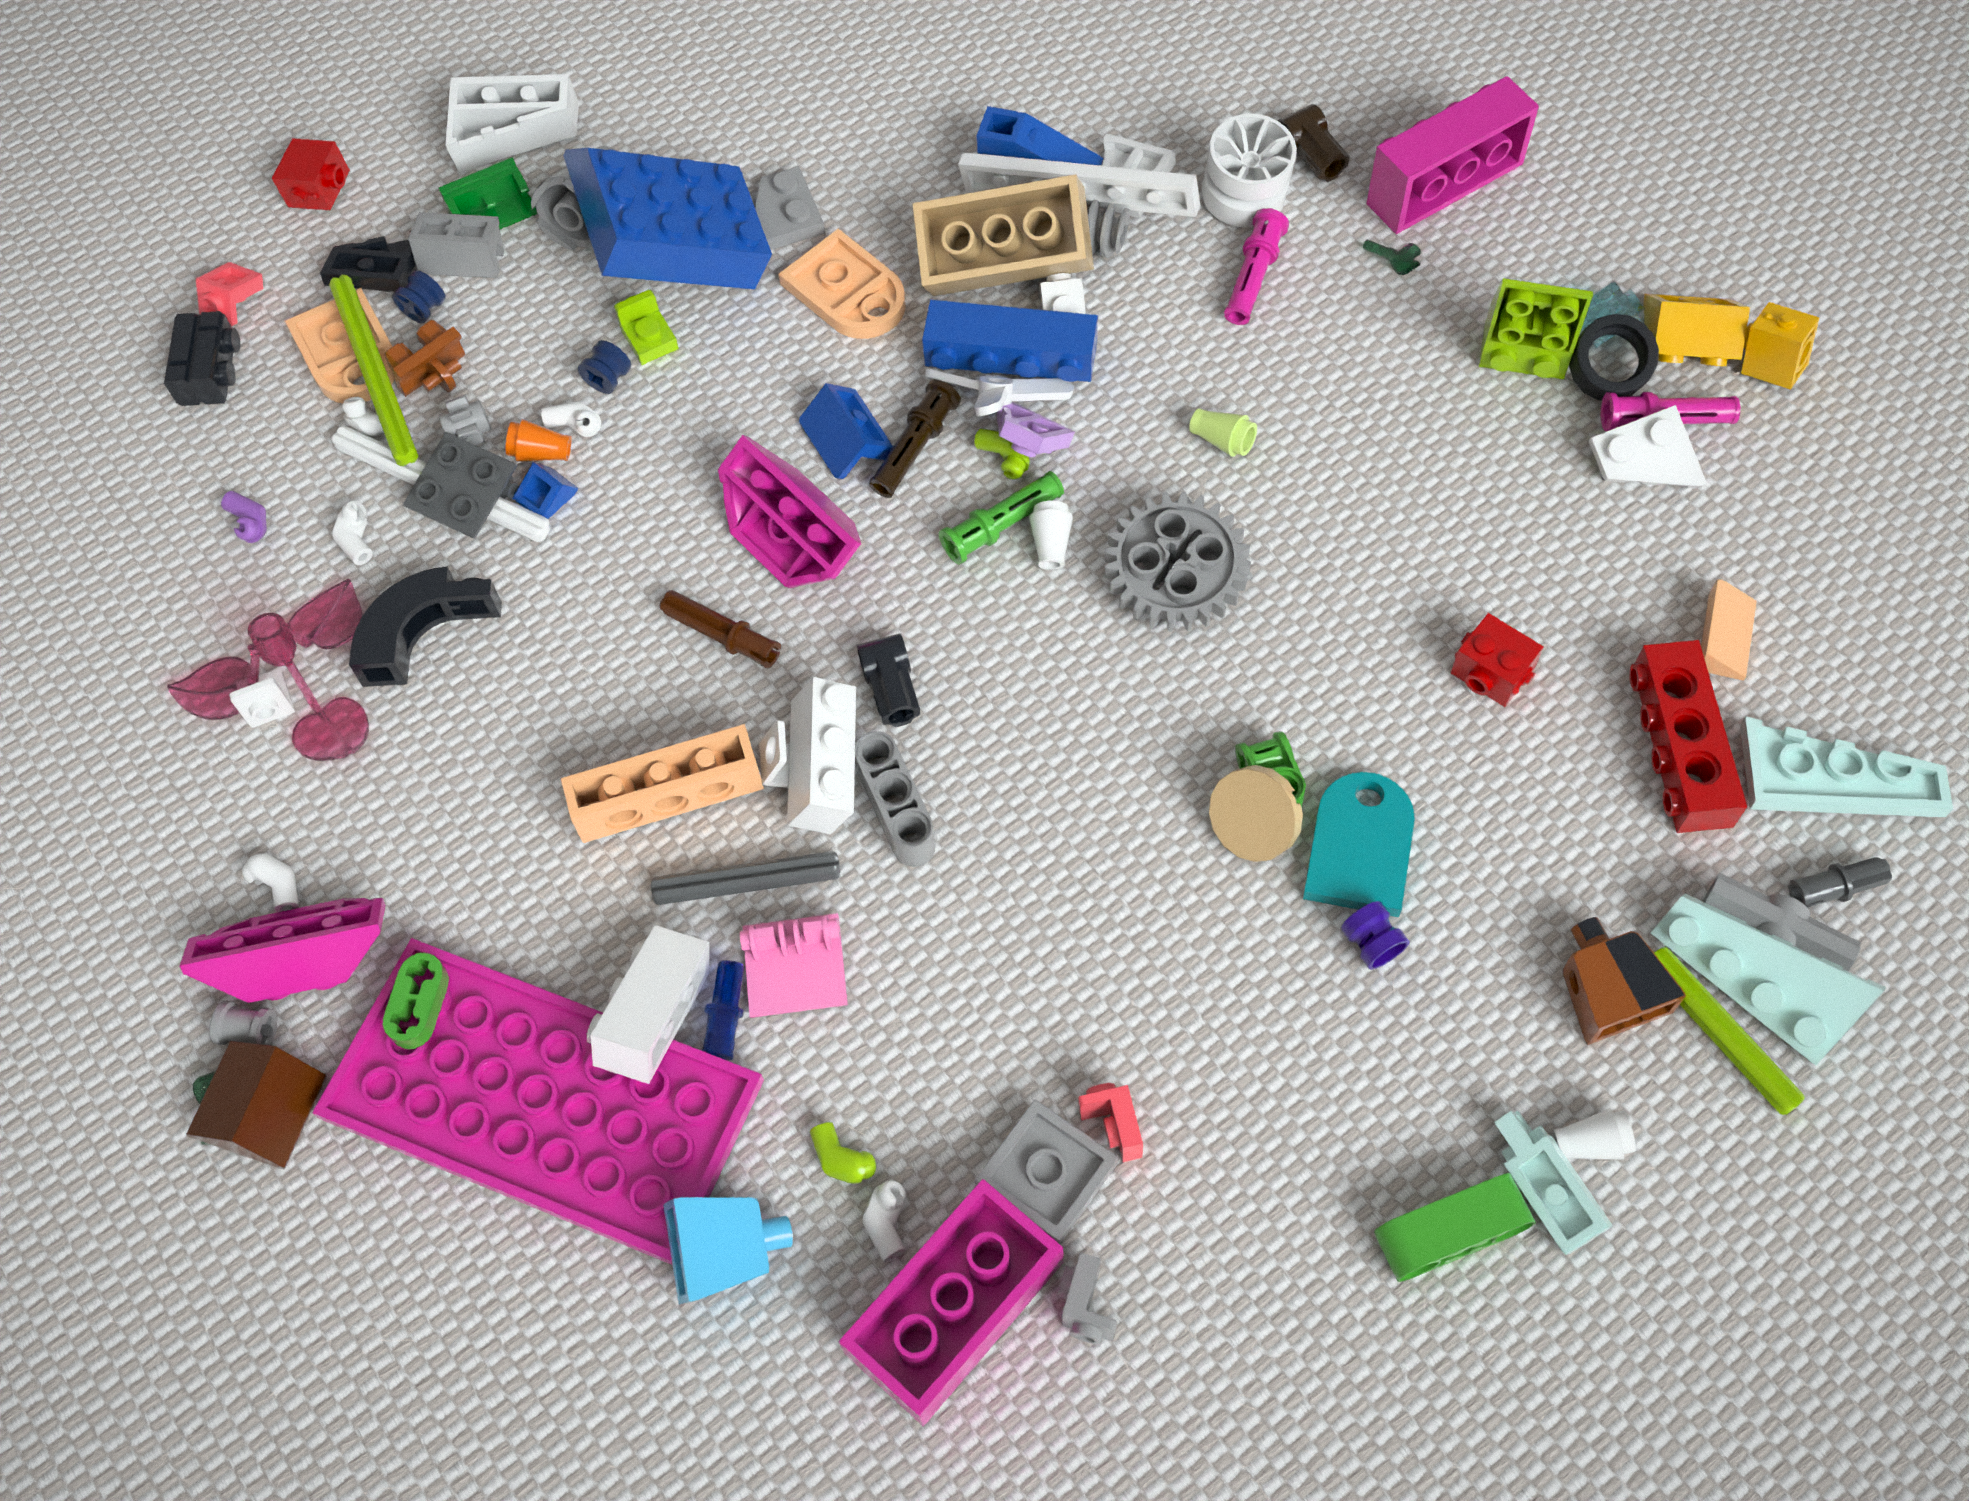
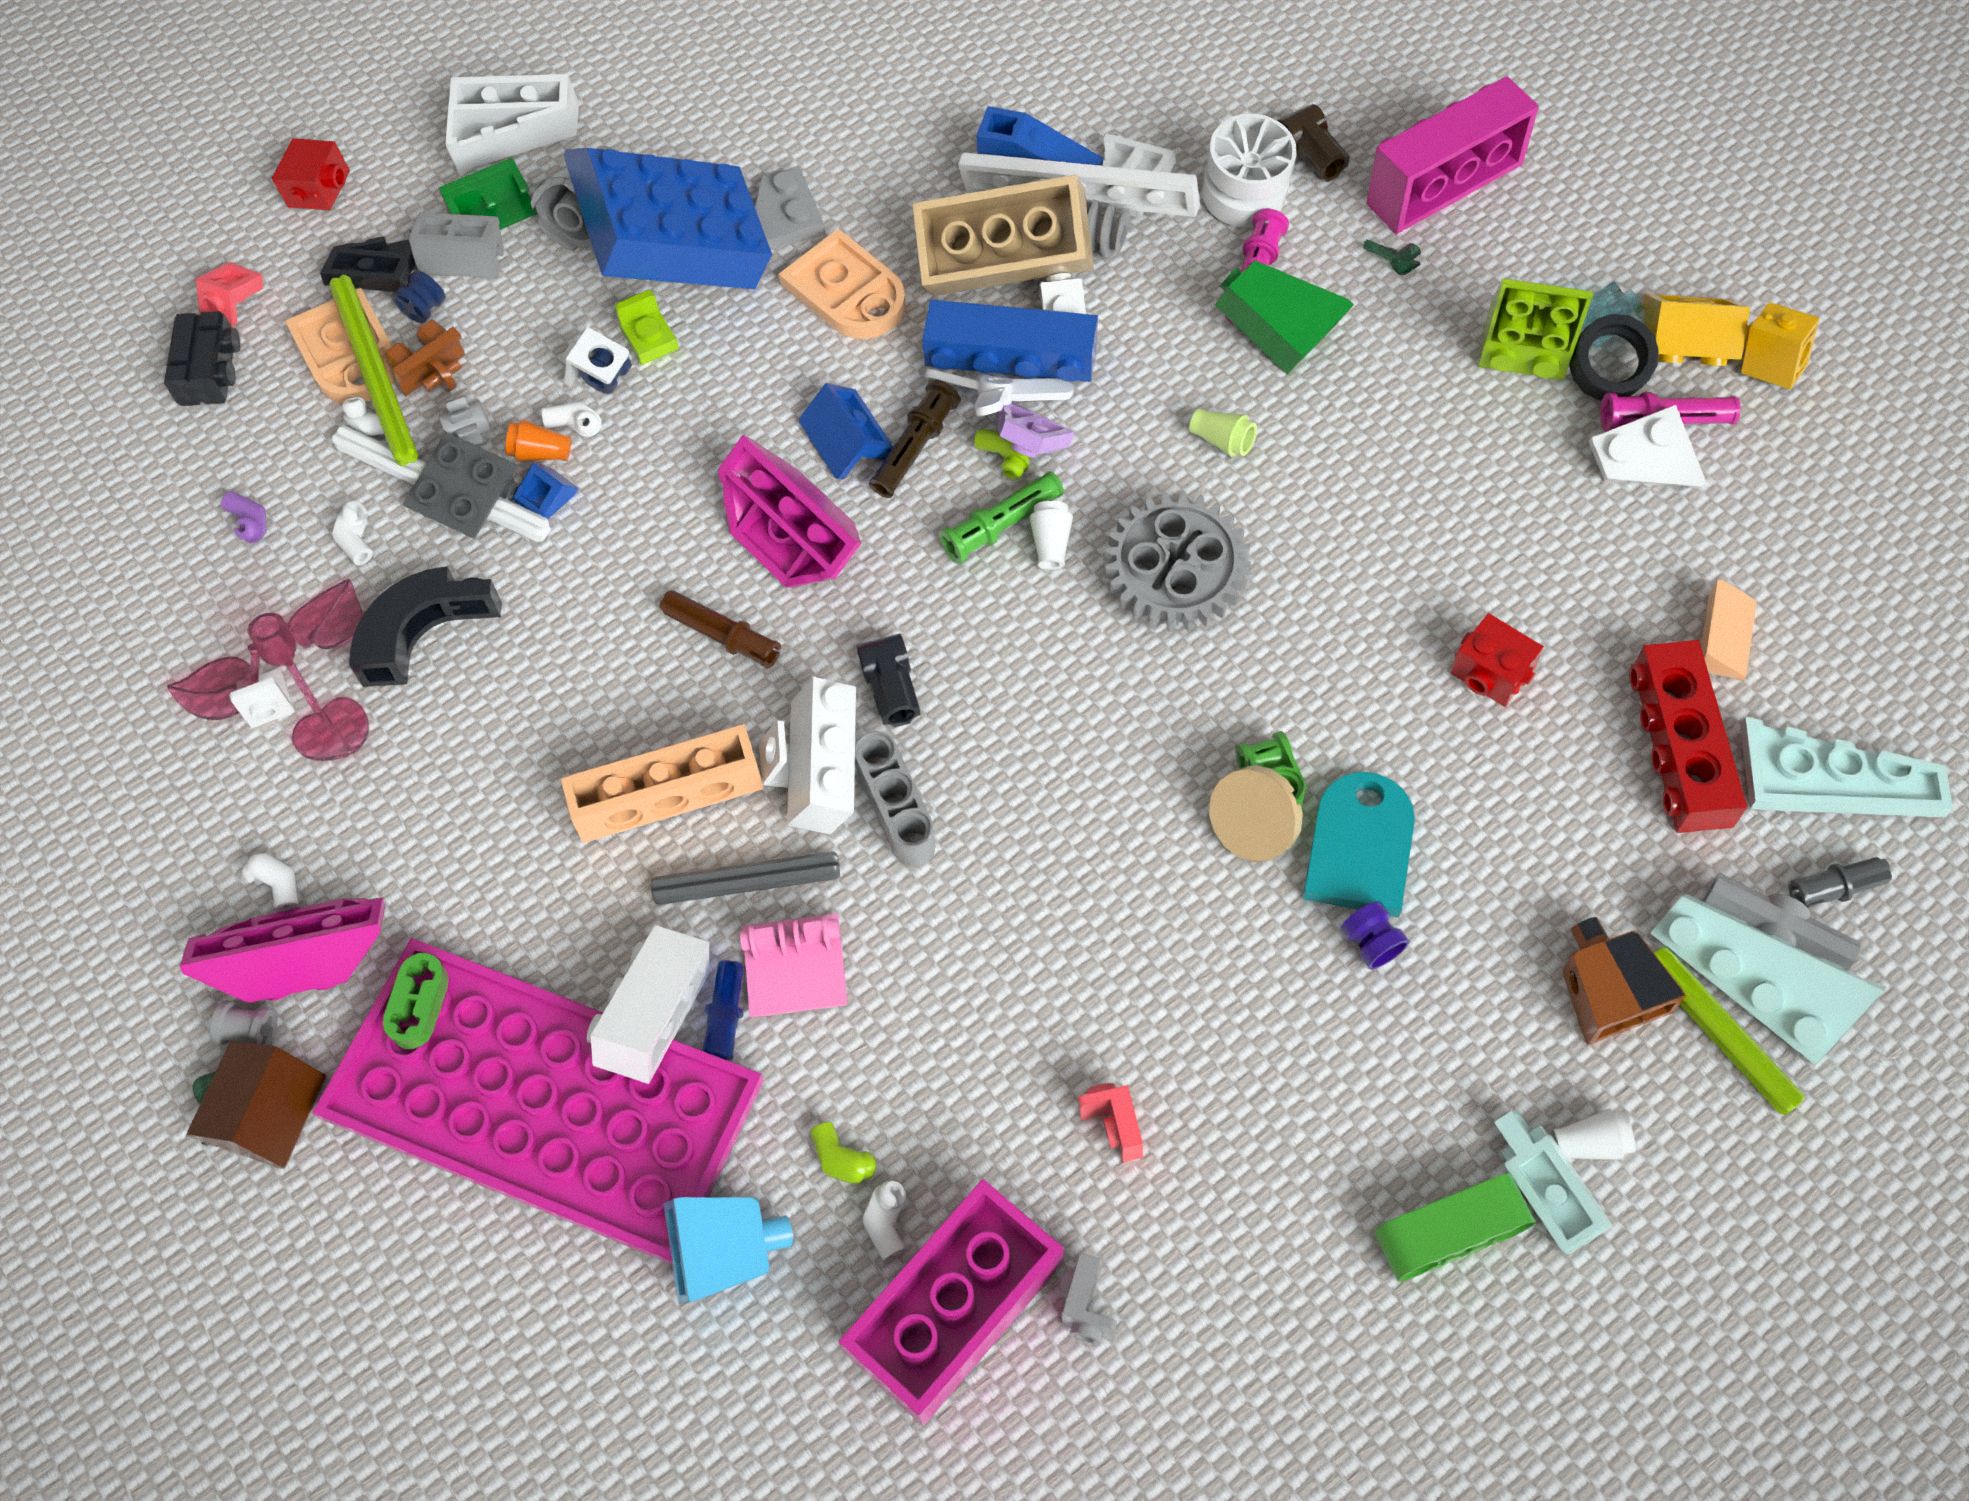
(579, 352): none -> white bracket
(1049, 1170): light grey plate -> none
(1280, 311): none -> green slope

